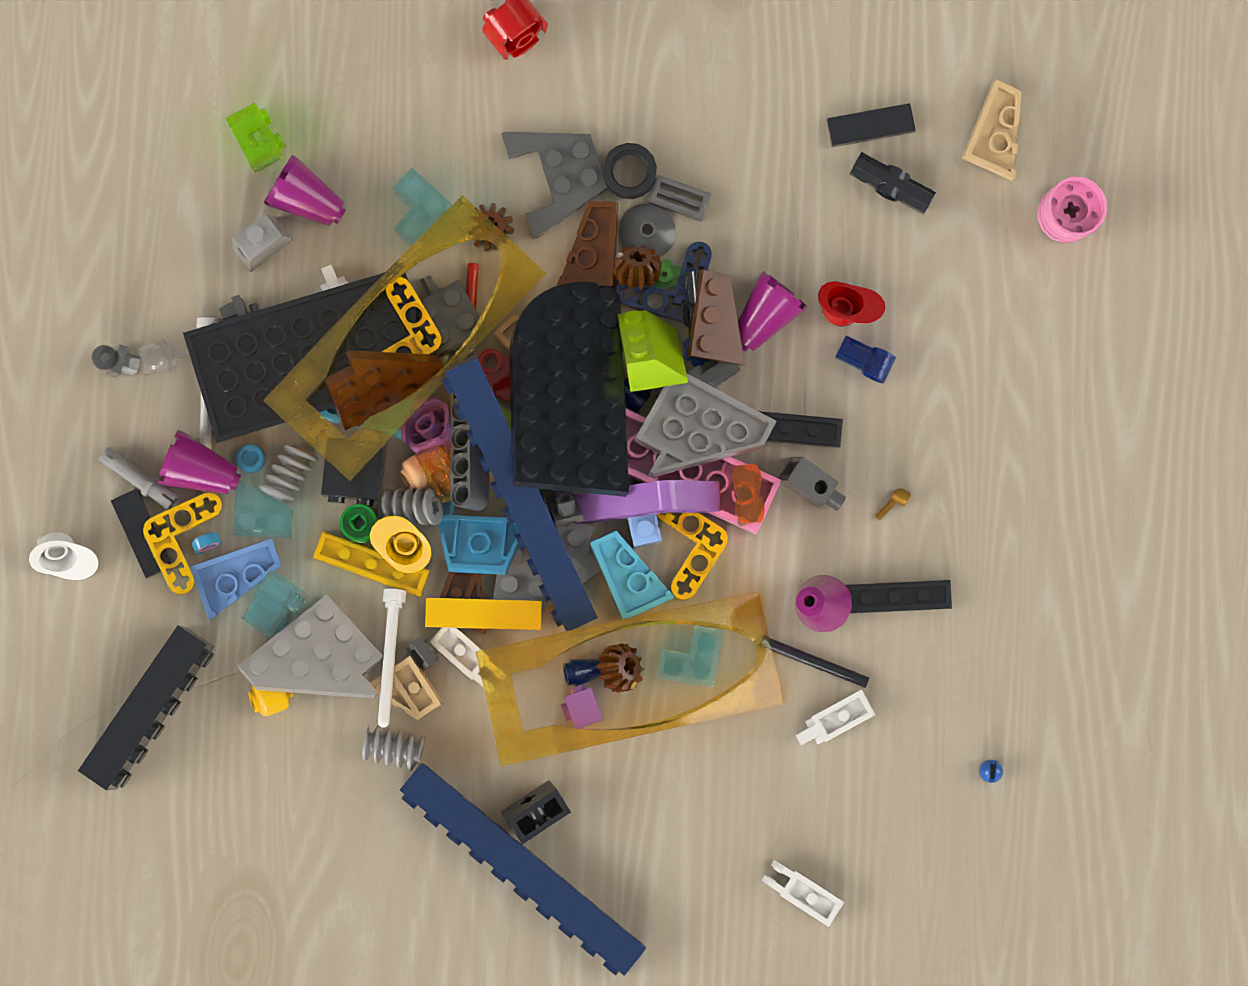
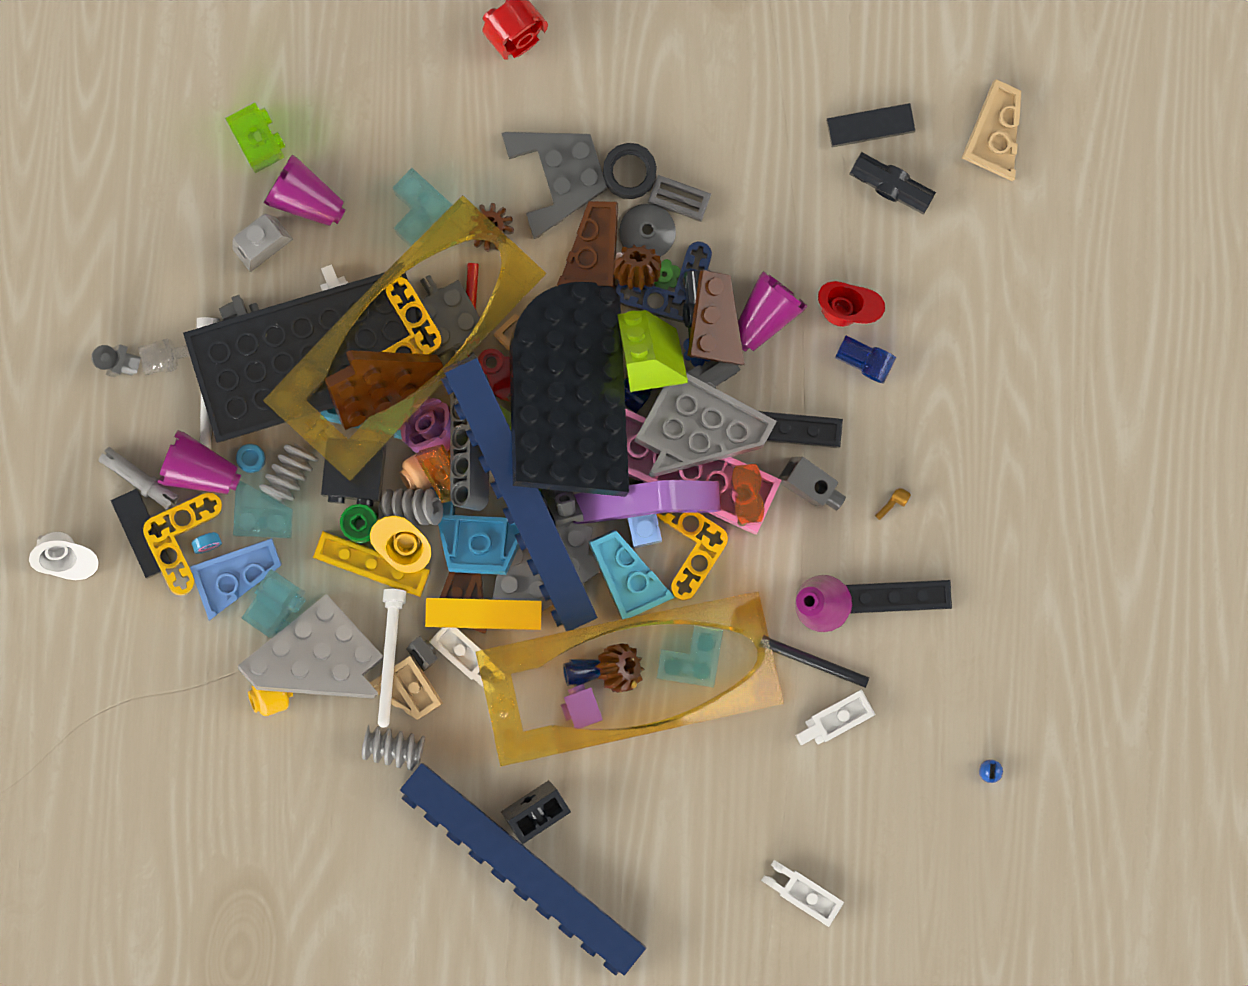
(147, 708): black brick -> none
(1078, 195): bright pink wheel -> none

